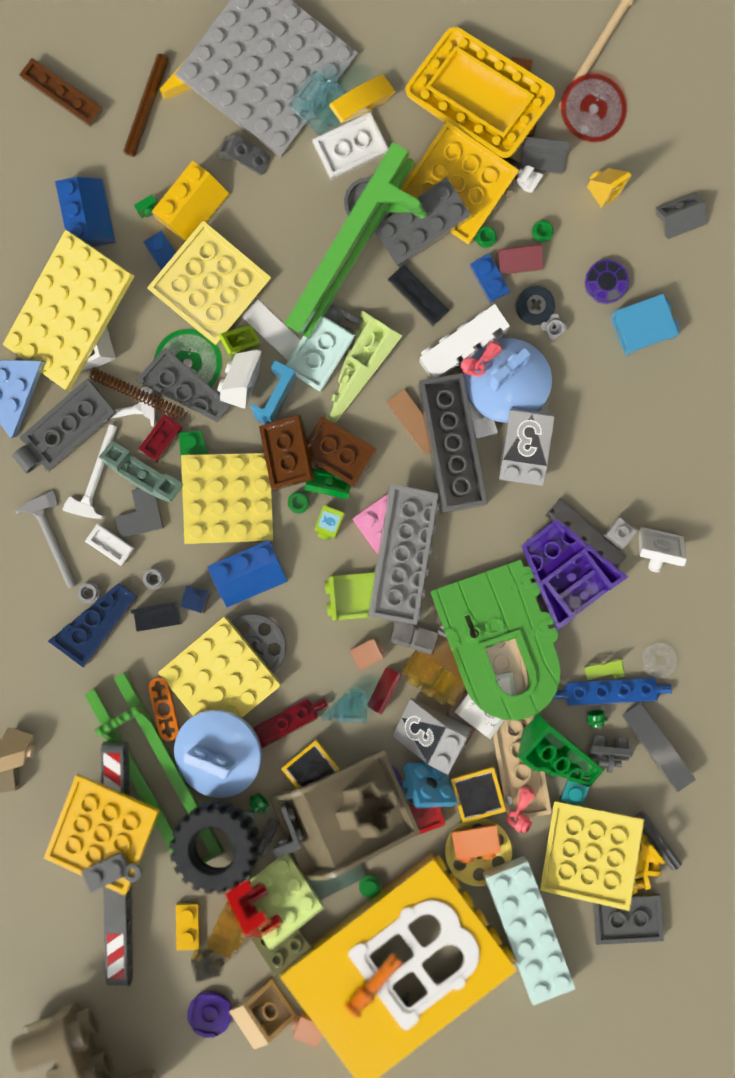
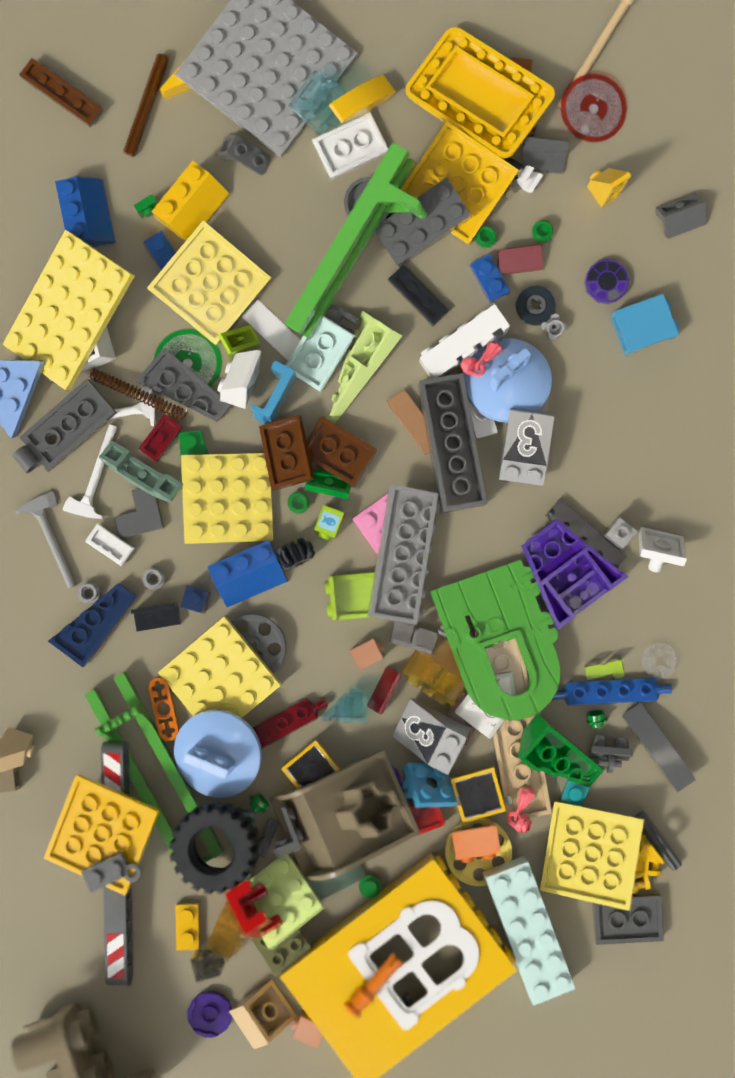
(295, 553): none -> black gear

